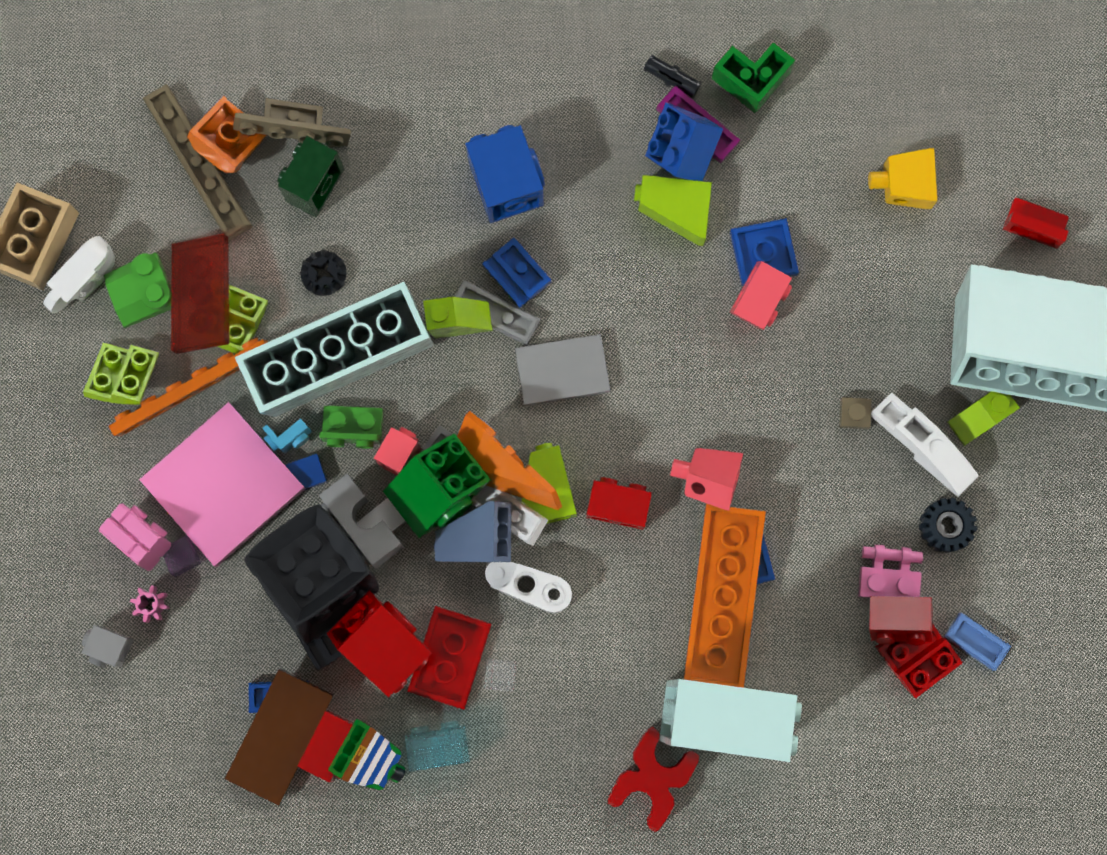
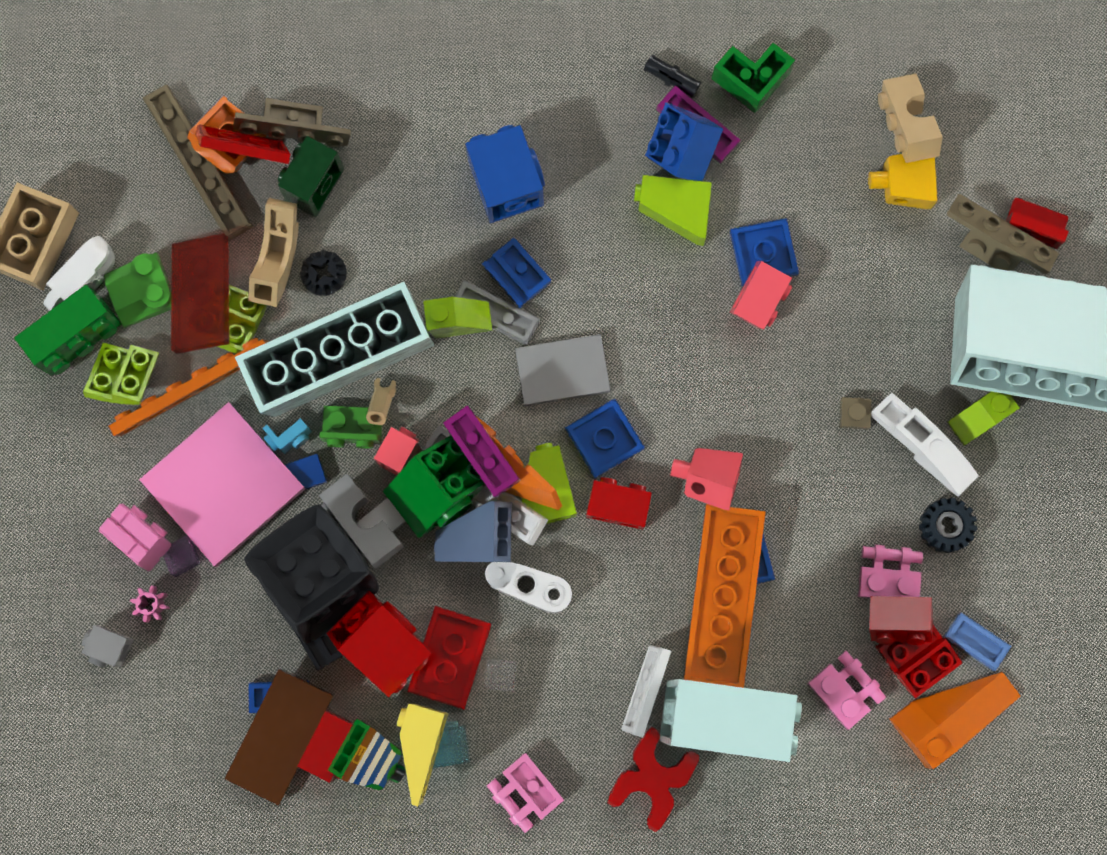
(68, 331): none -> green brick
(242, 144): none -> red tile
(277, 253): none -> tan arch
(380, 402): none -> tan bar
(420, 742): none -> light yellow slope
(481, 451): none -> magenta plate
(533, 788): none -> bright pink plate
(604, 438): none -> blue tile
(646, 690): none -> white tile
(839, 695): none -> bright pink plate
(914, 136): none -> tan arch
(949, 719): none -> orange wedge
(997, 240): none -> dark tan bracket

